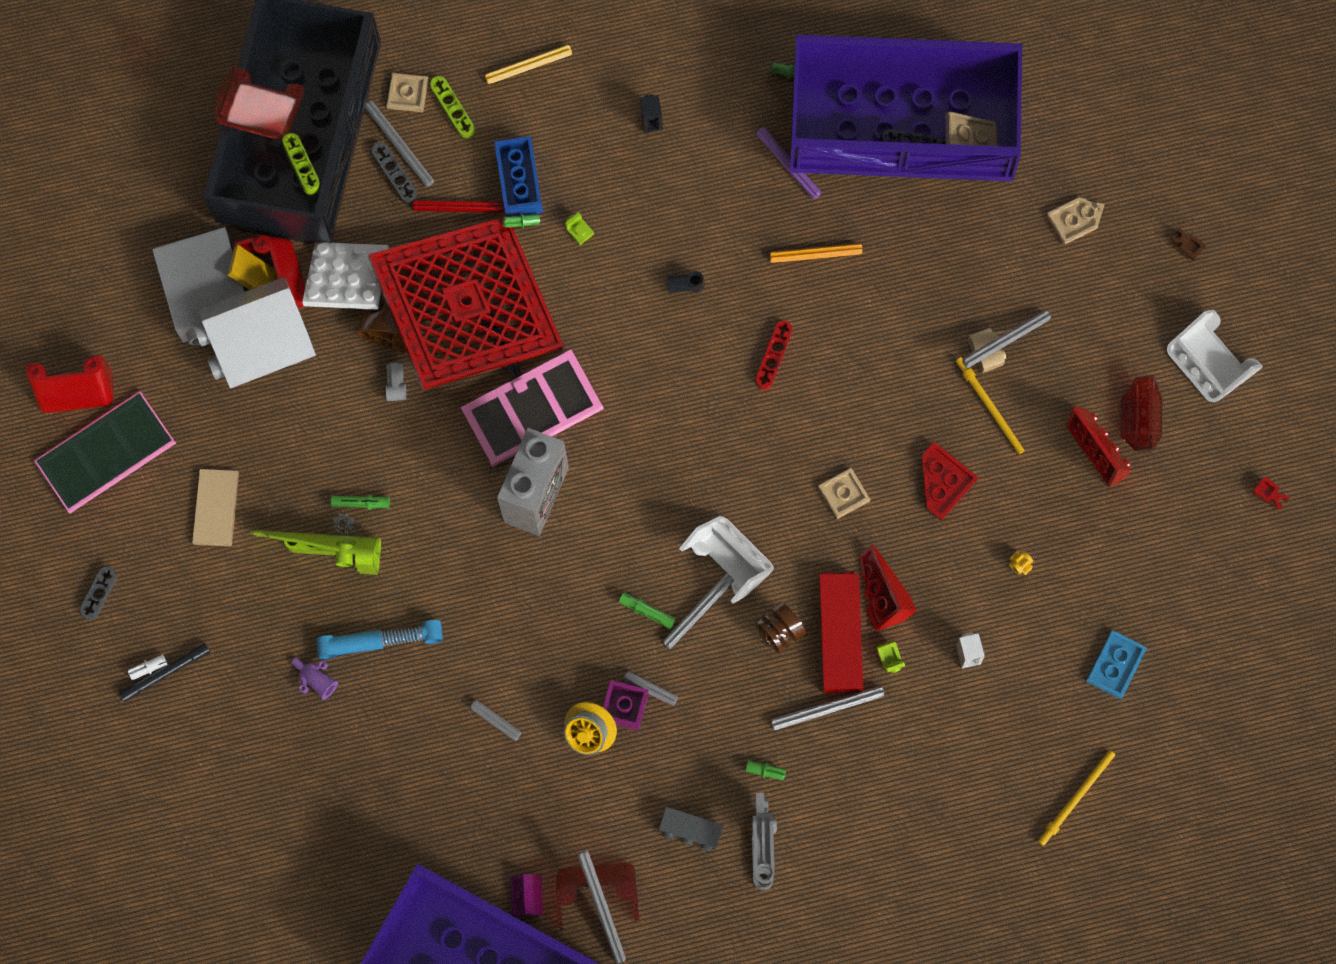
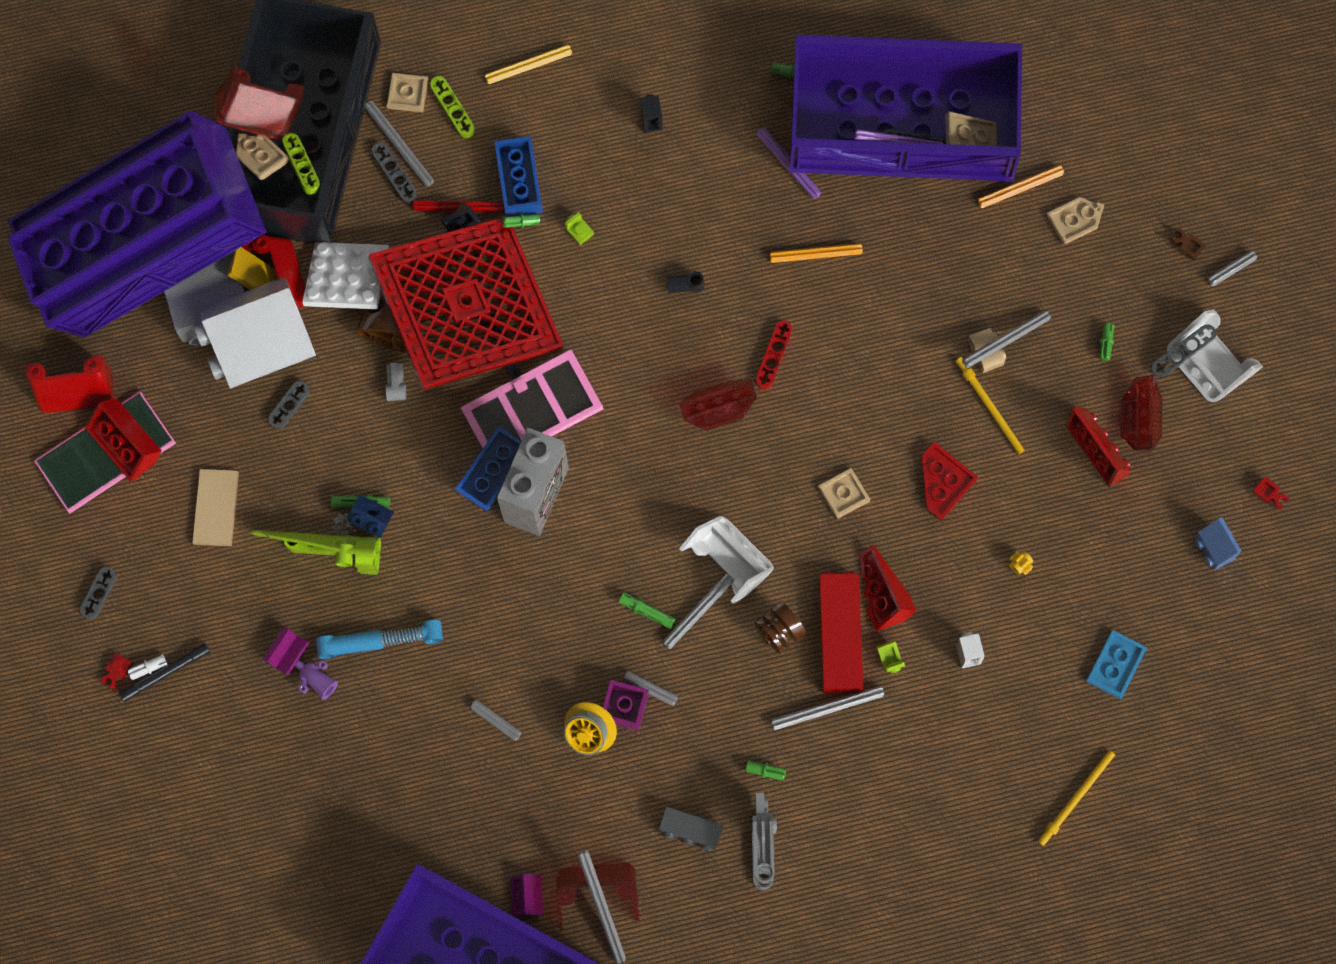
(117, 668): none -> red plate
(123, 439): none -> red slope
(135, 226): none -> dark purple piece
(260, 155): none -> tan tile
(285, 650): none -> magenta panel
(290, 413): none -> dark grey beam
(370, 516): none -> dark blue brick
(460, 219): none -> black slope
(489, 470): none -> blue brick
(718, 404): none -> clear red wedge
(863, 135): none -> medium lavender axle
(1020, 186): none -> light orange axle
(1106, 341): none -> bright green axle
(1182, 348): none -> dark grey beam
(1217, 544): none -> medium blue slope
(1232, 268): none -> light grey axle

